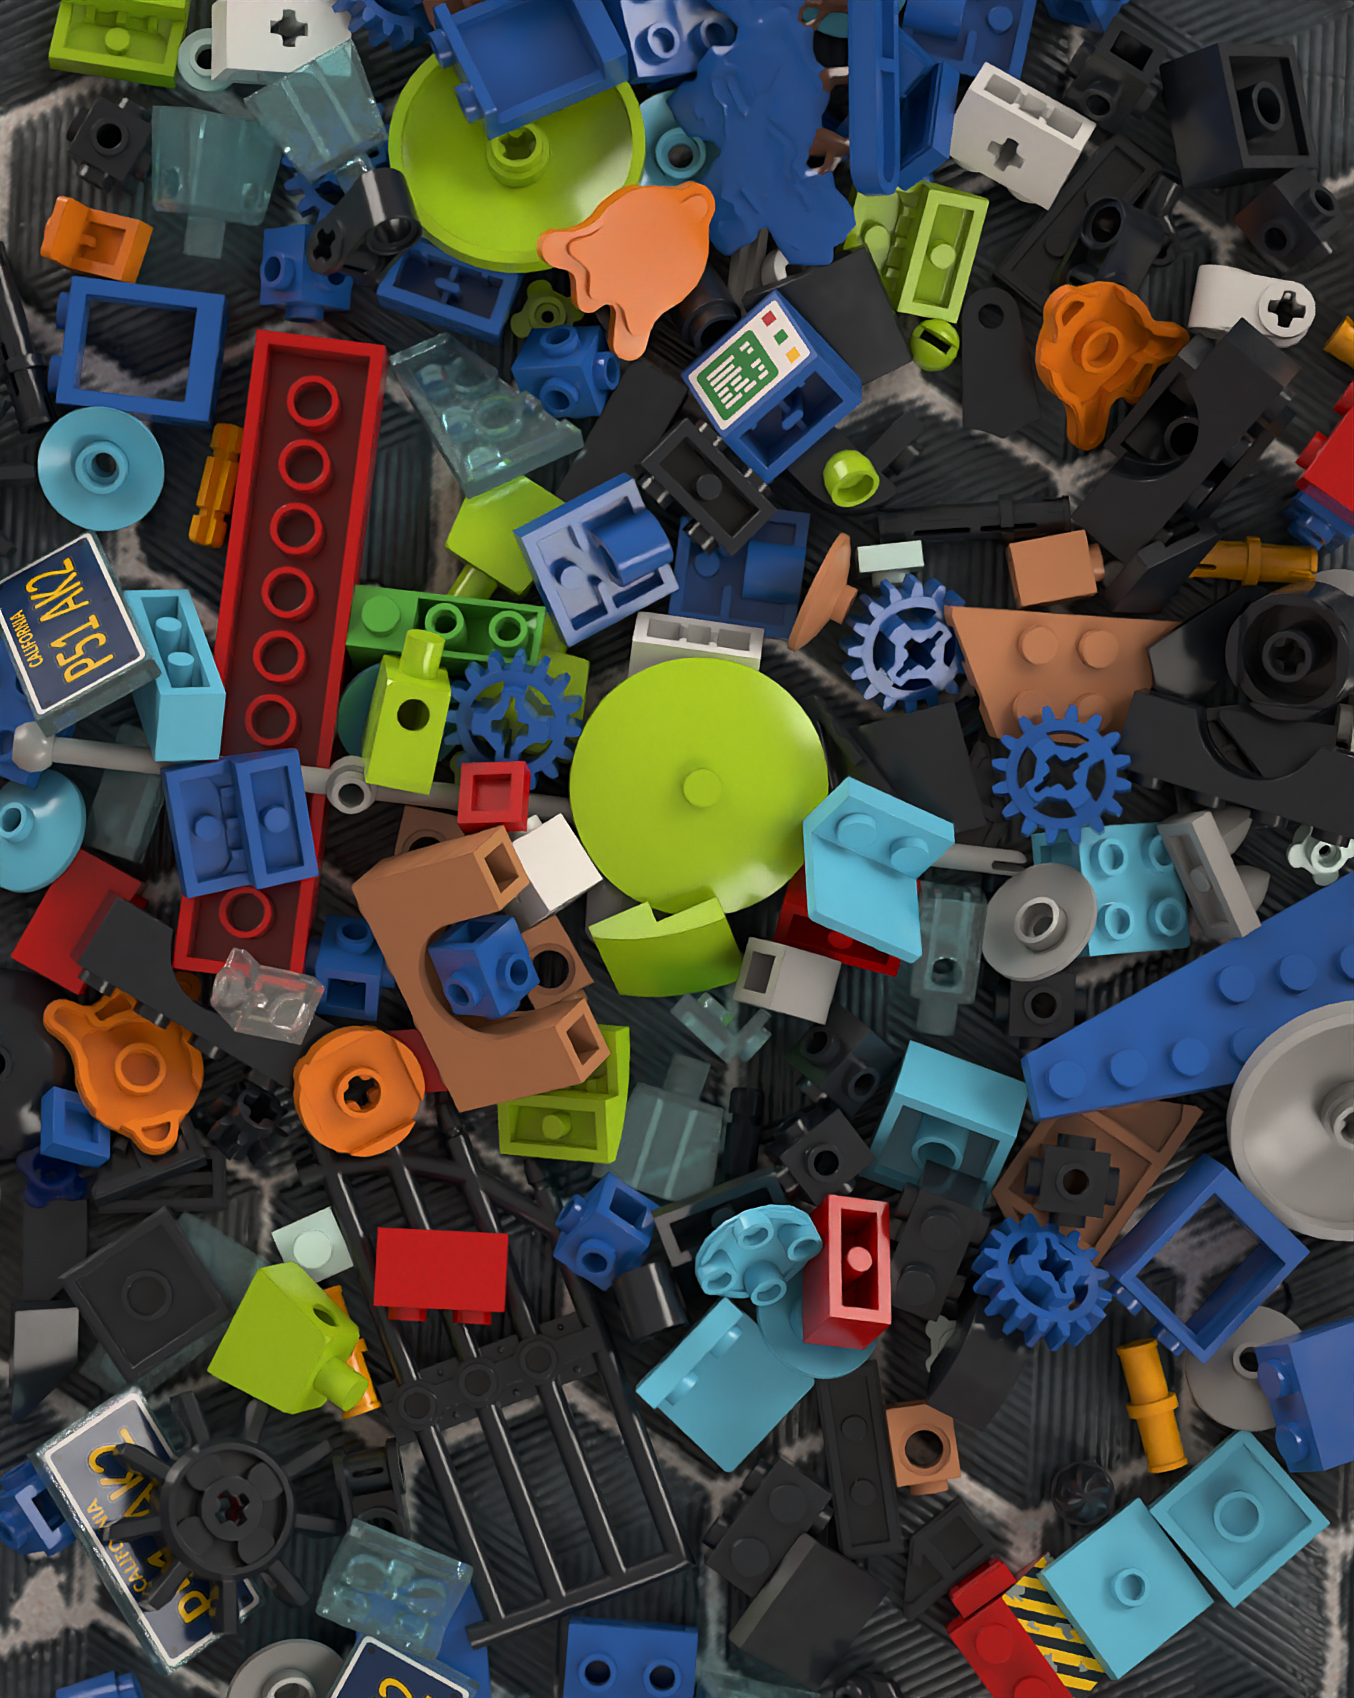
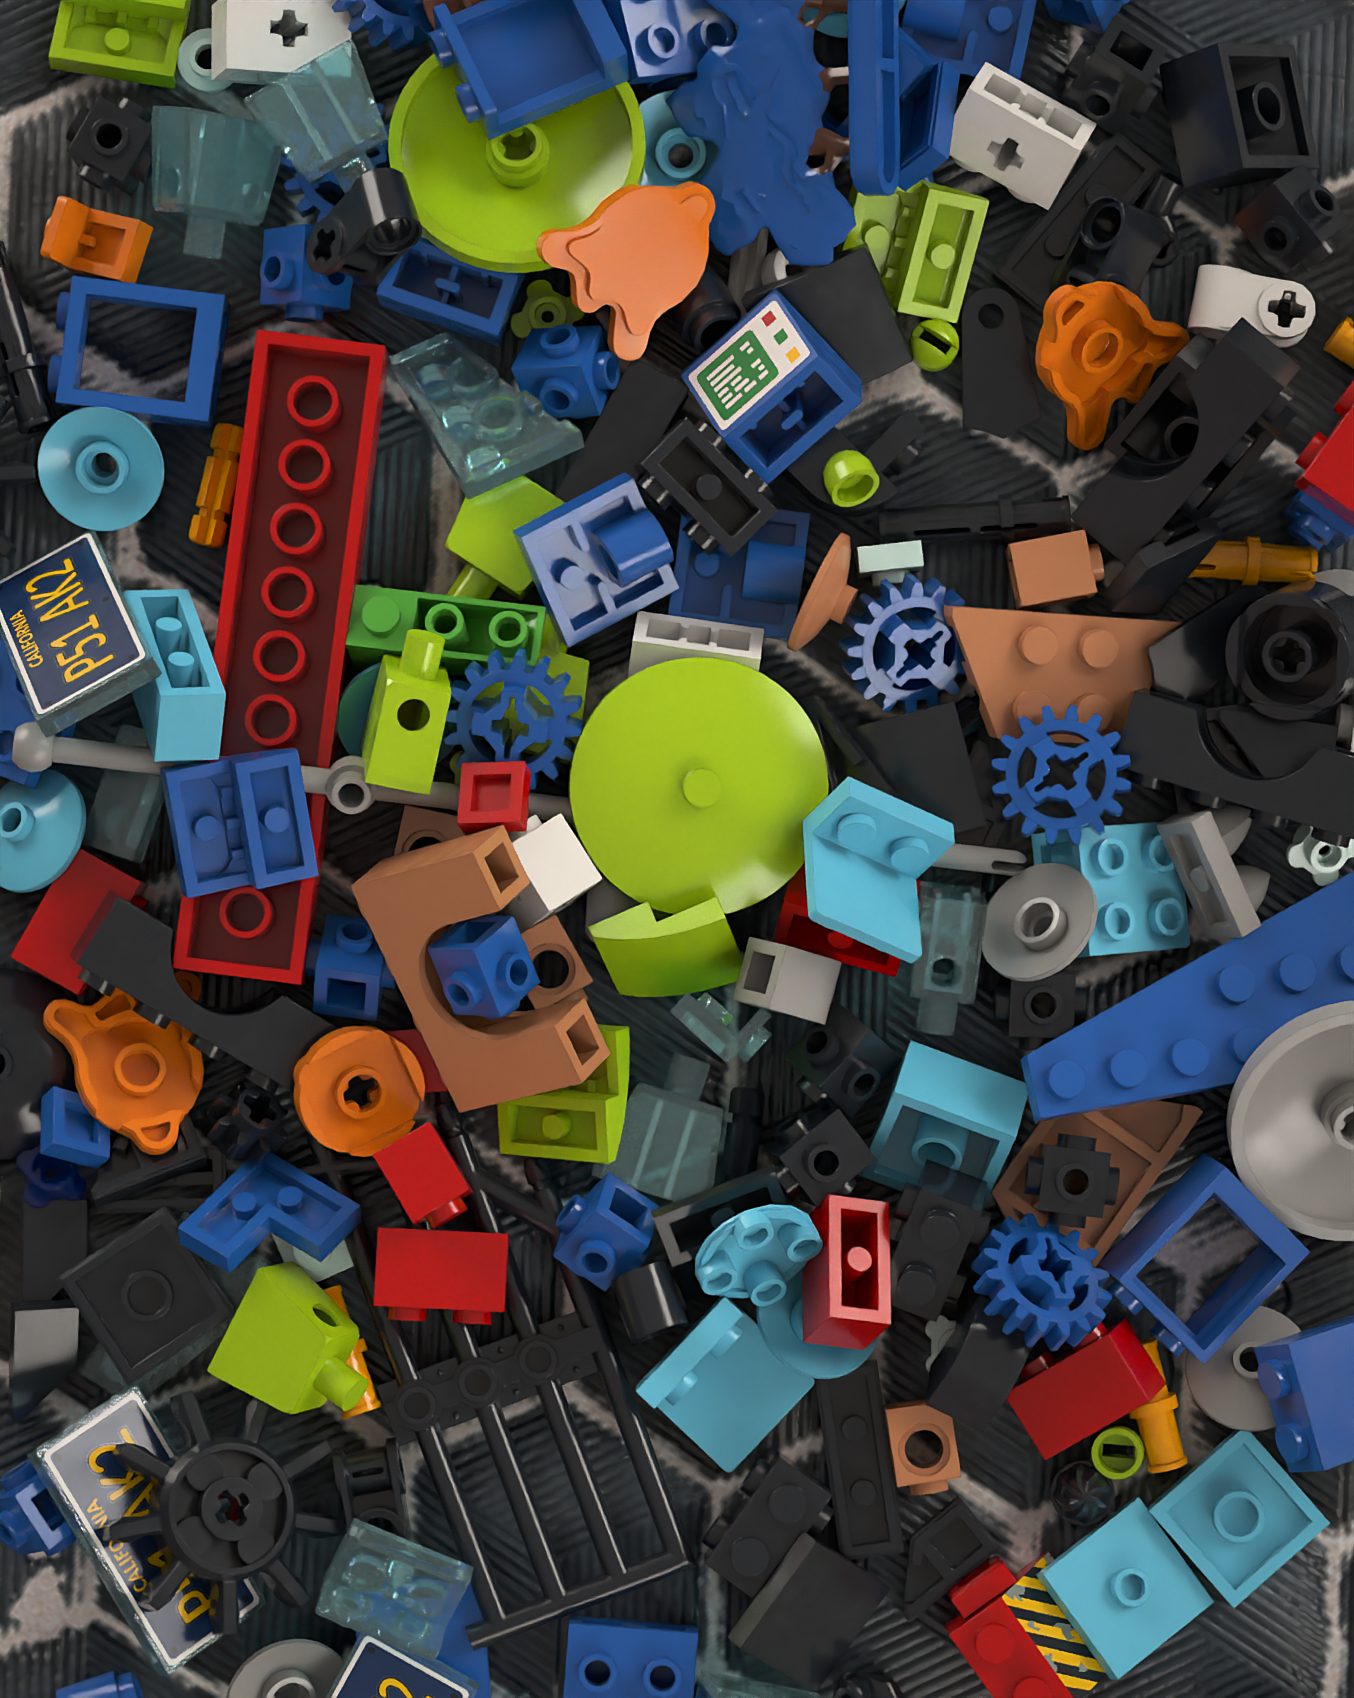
(265, 998): clear bracket -> none
(267, 1201): none -> blue plate
(425, 1176): none -> red brick
(1084, 1387): none -> red brick
(1117, 1465): none -> lime hinge

